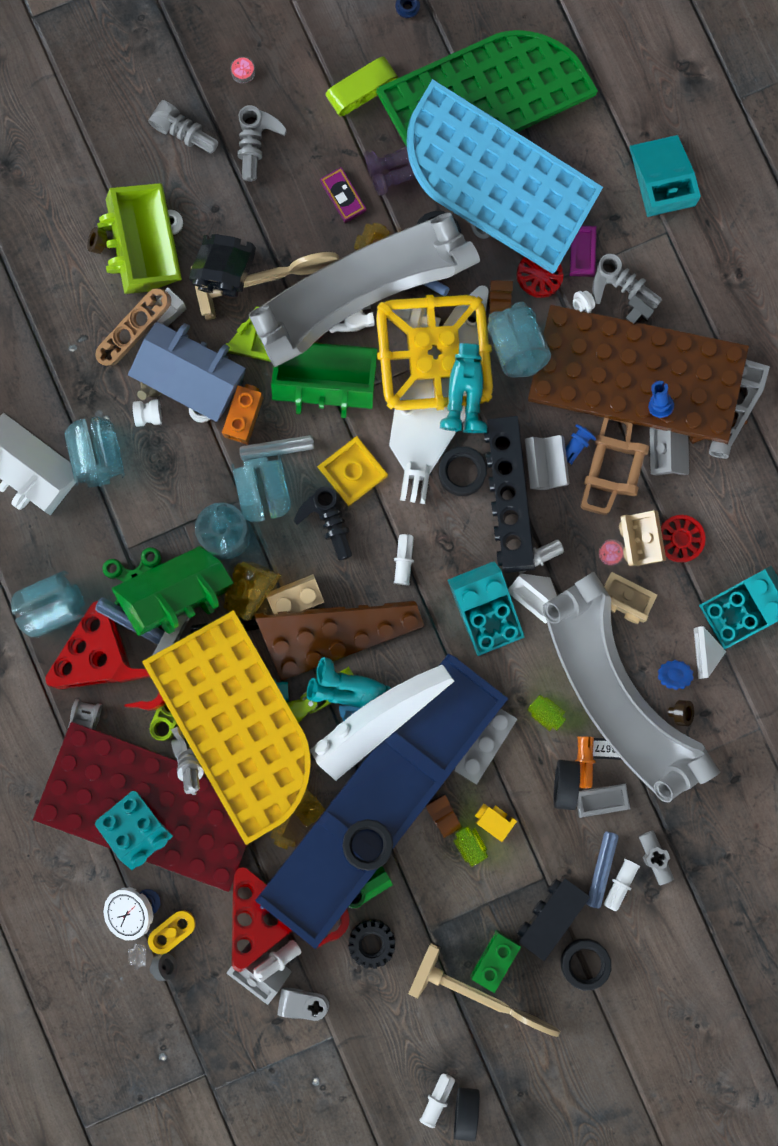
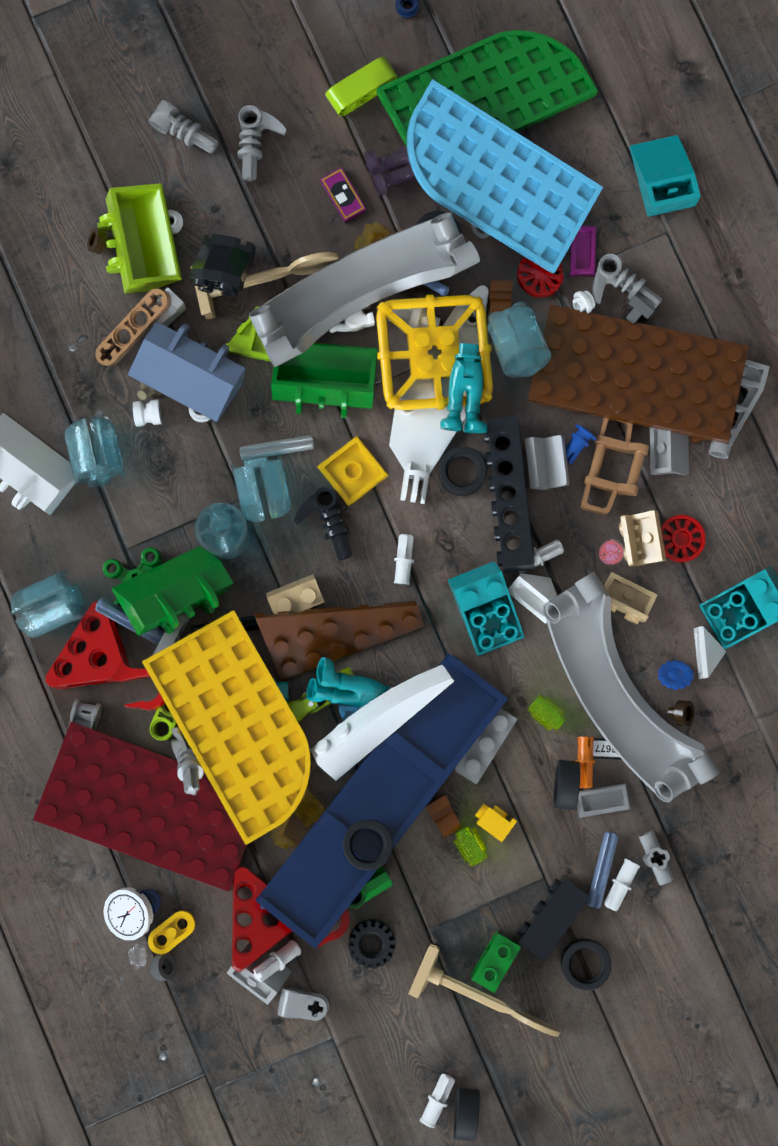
(132, 830): teal bracket -> none
(242, 69): tile -> none
(243, 414): orange brick -> none
(249, 589): clear yellow slope -> none
(661, 403): blue pin -> none

